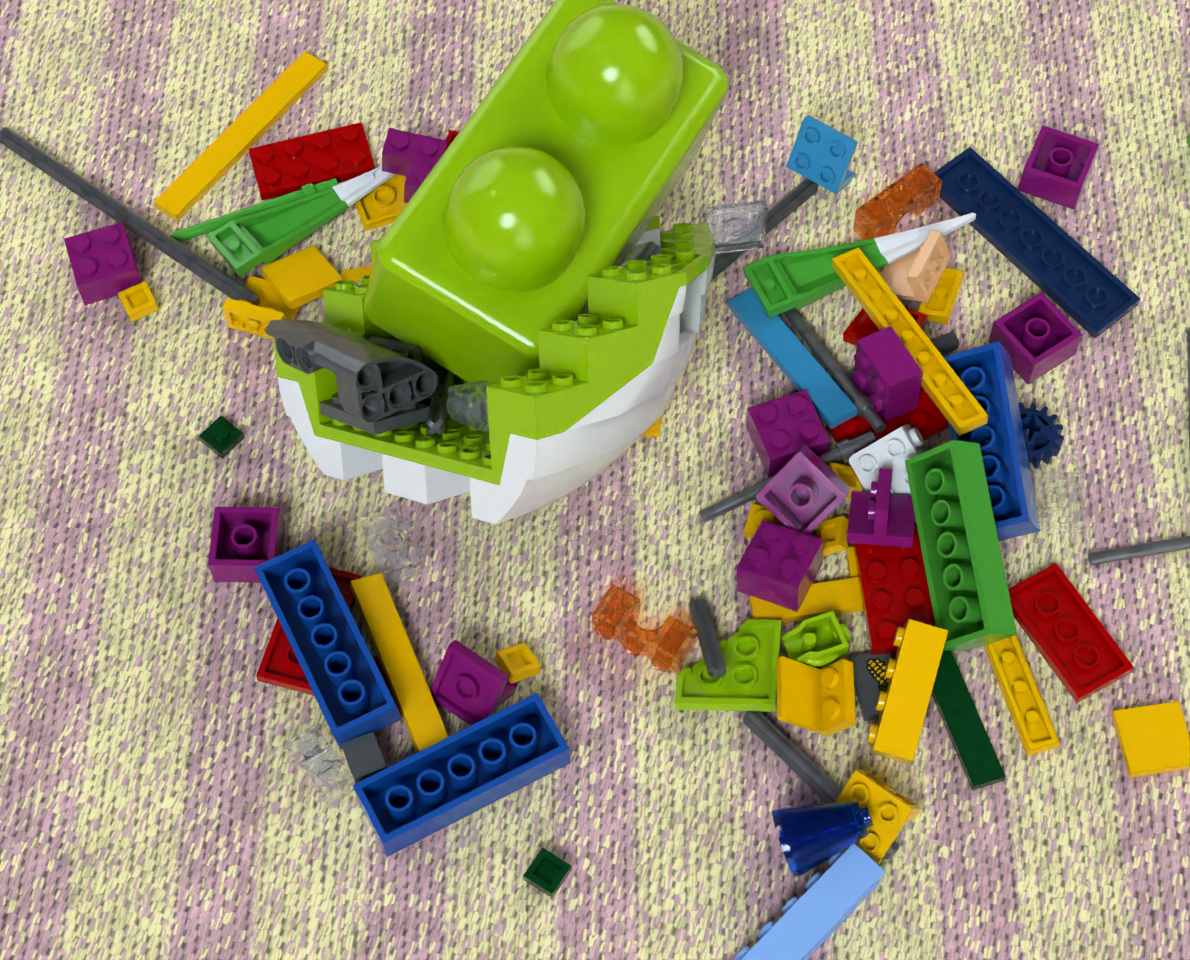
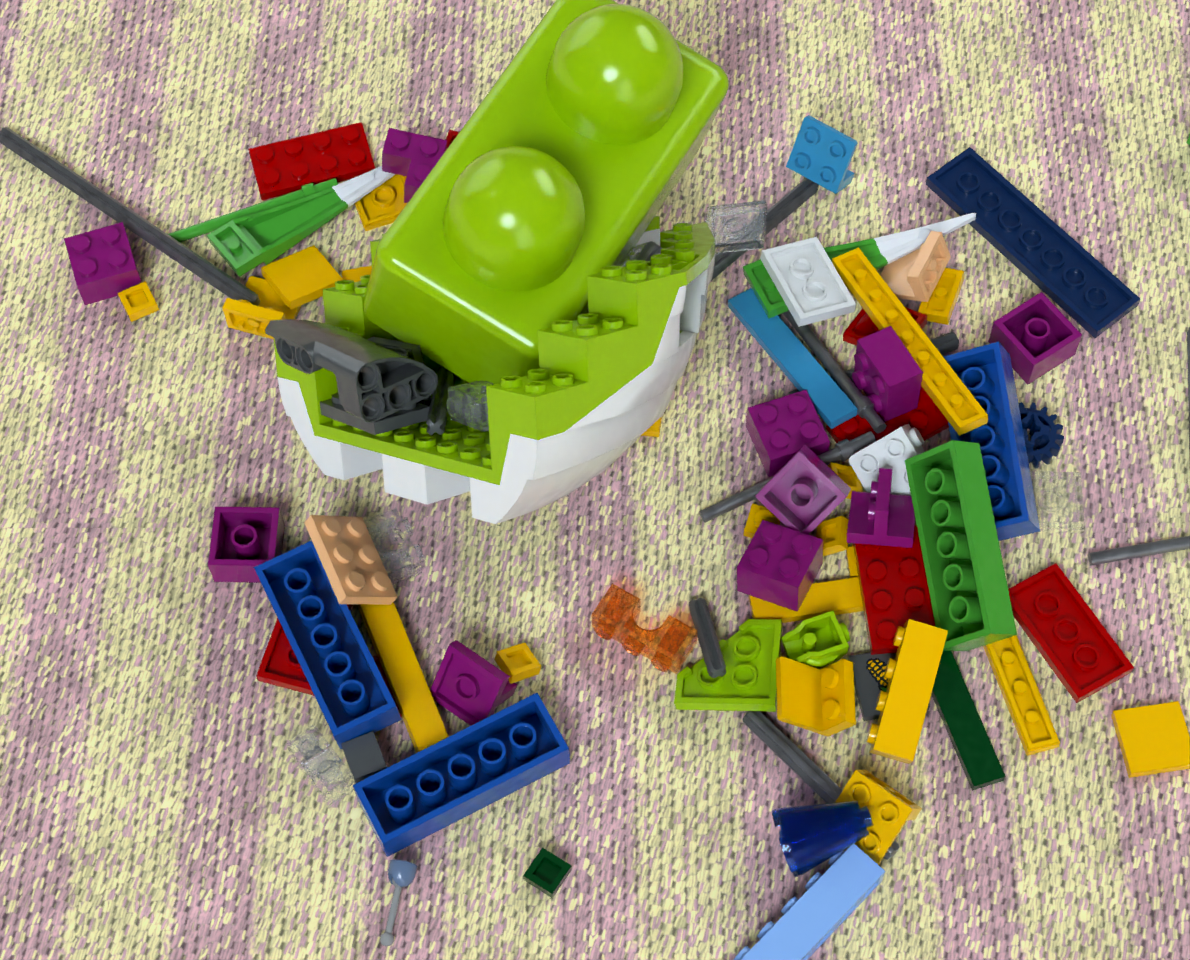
(221, 436): dark green plate -> none
(240, 136): yellow tile -> none
(350, 560): none -> light nougat plate
(400, 875): none -> hinge
(807, 281): none -> white plate
(912, 192): clear orange arch -> none
(1058, 167): magenta brick -> none

